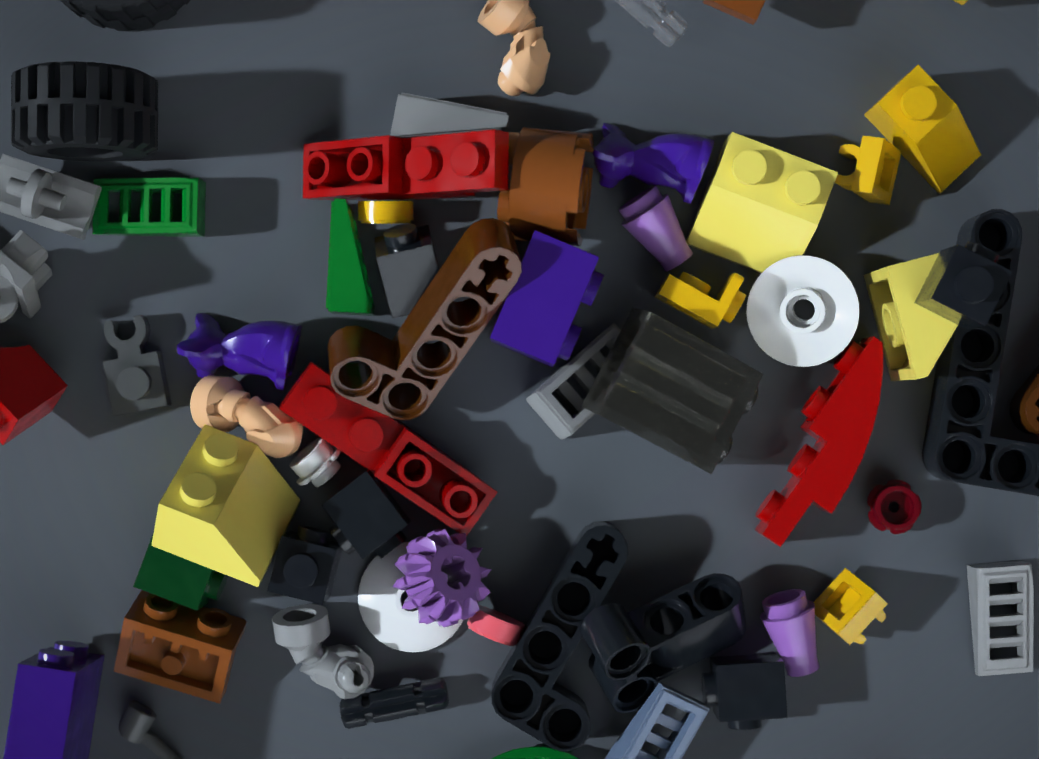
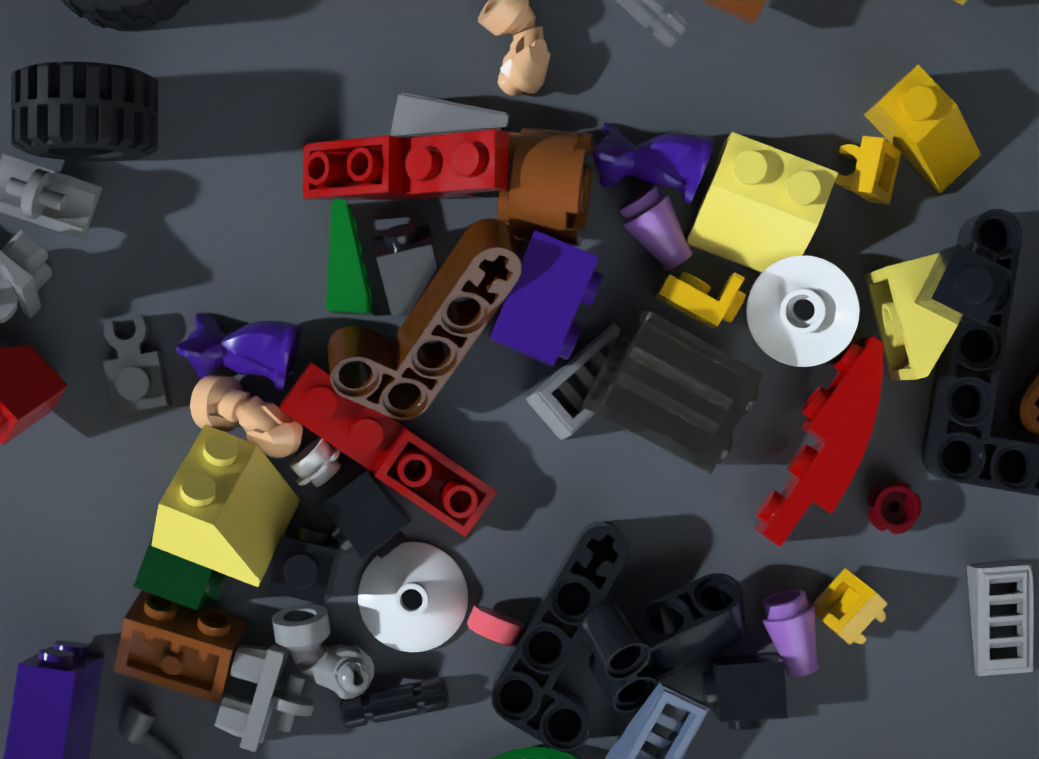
(193, 207): green slope -> none
(252, 718): none -> light grey hips
(385, 212): yellow tile -> none
(442, 578): medium lavender gear -> none

